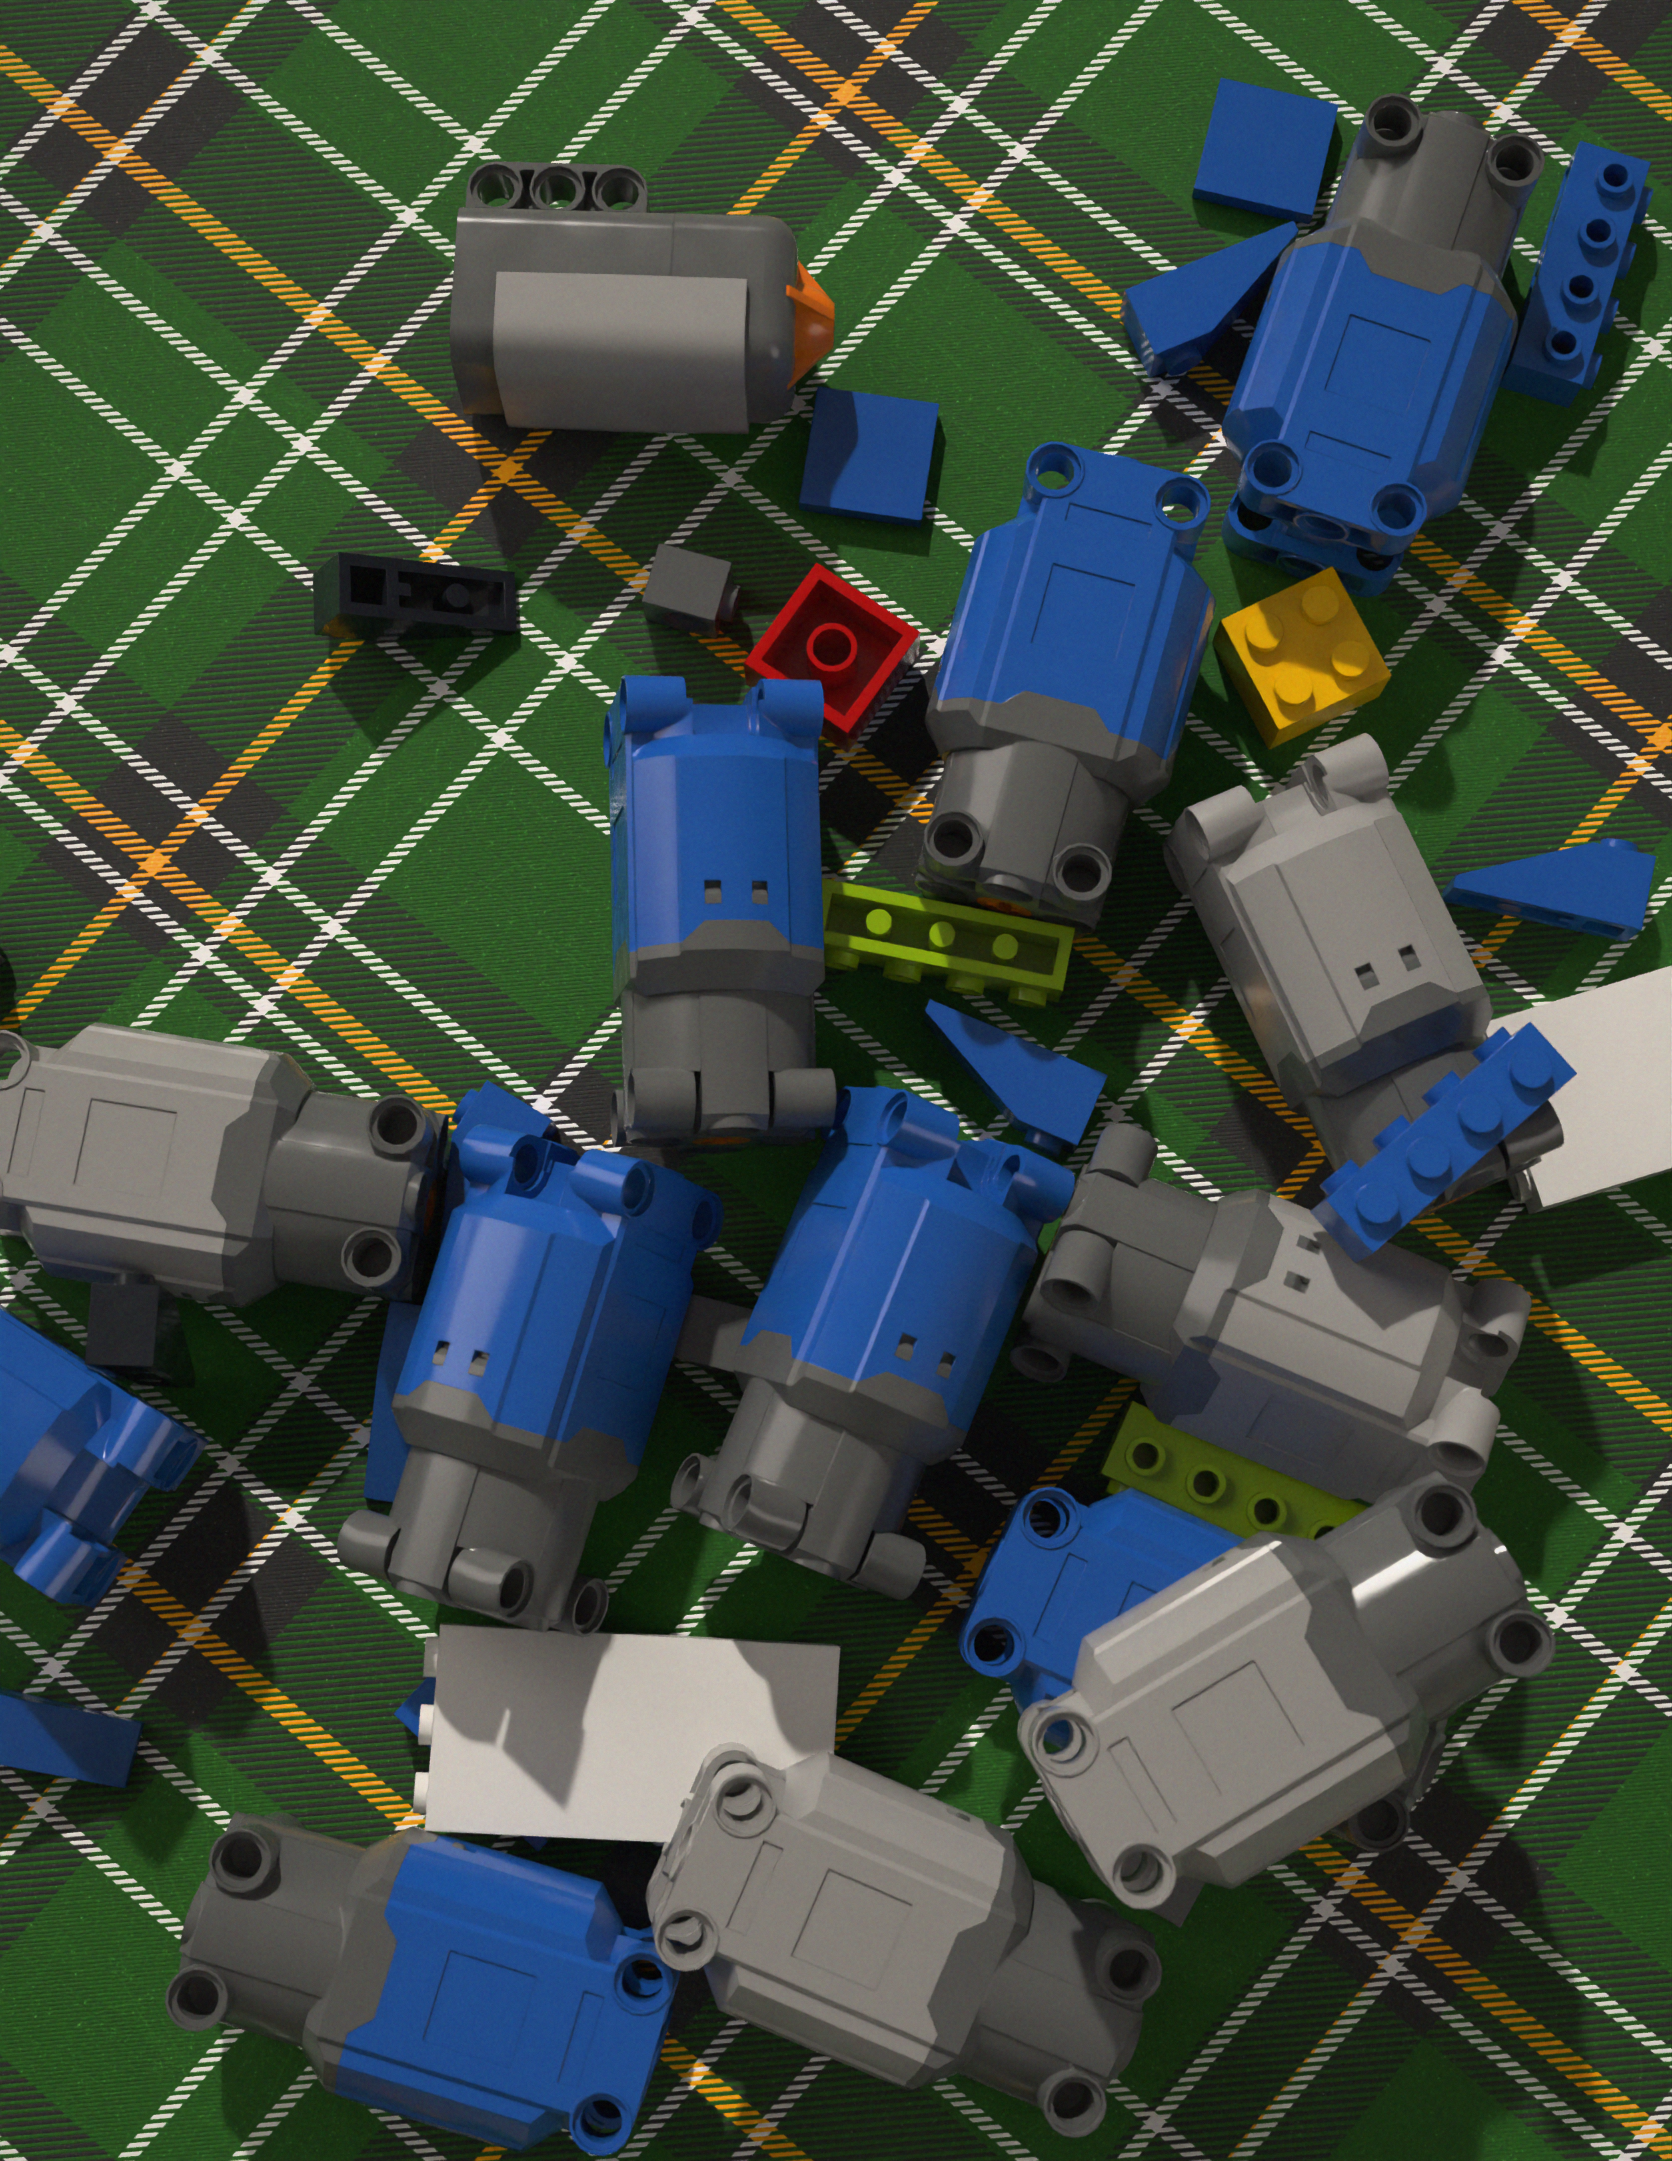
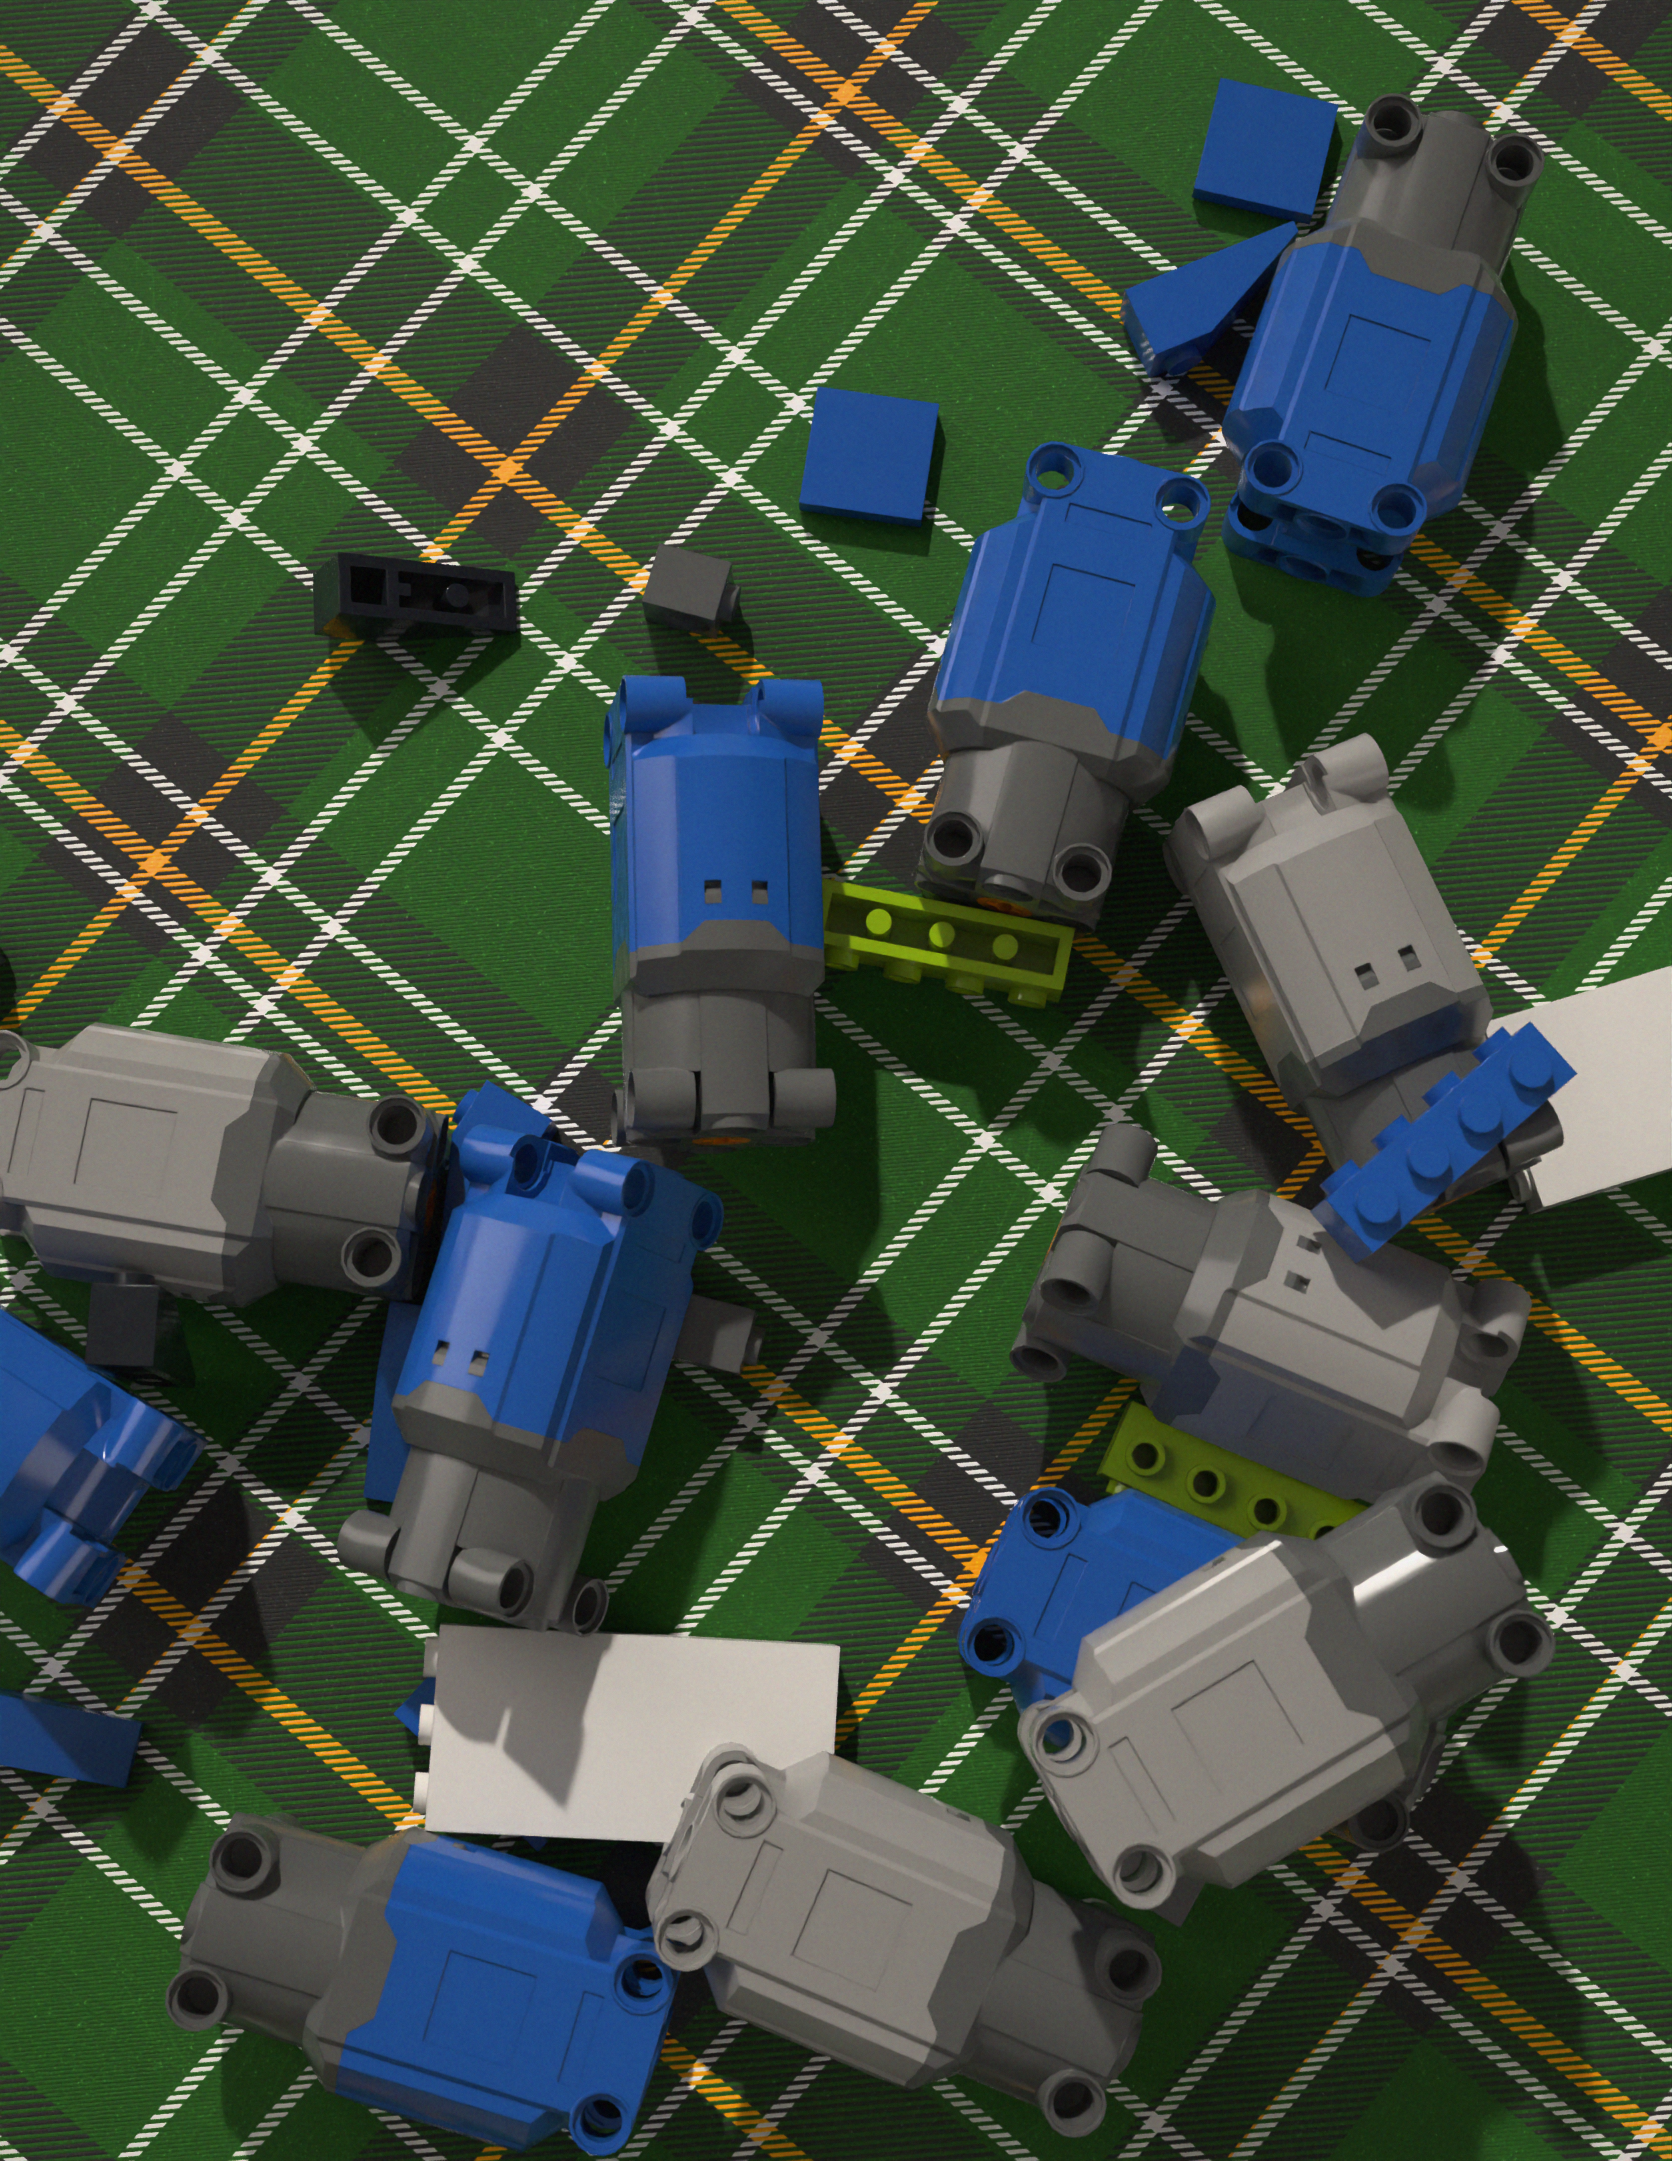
(625, 311): piece -> none
(844, 642): red brick -> none
(873, 1337): piece -> none
(1028, 1084): blue slope -> none
(1300, 657): yellow brick -> none
(1576, 274): blue brick -> none
(1578, 888): blue slope -> none

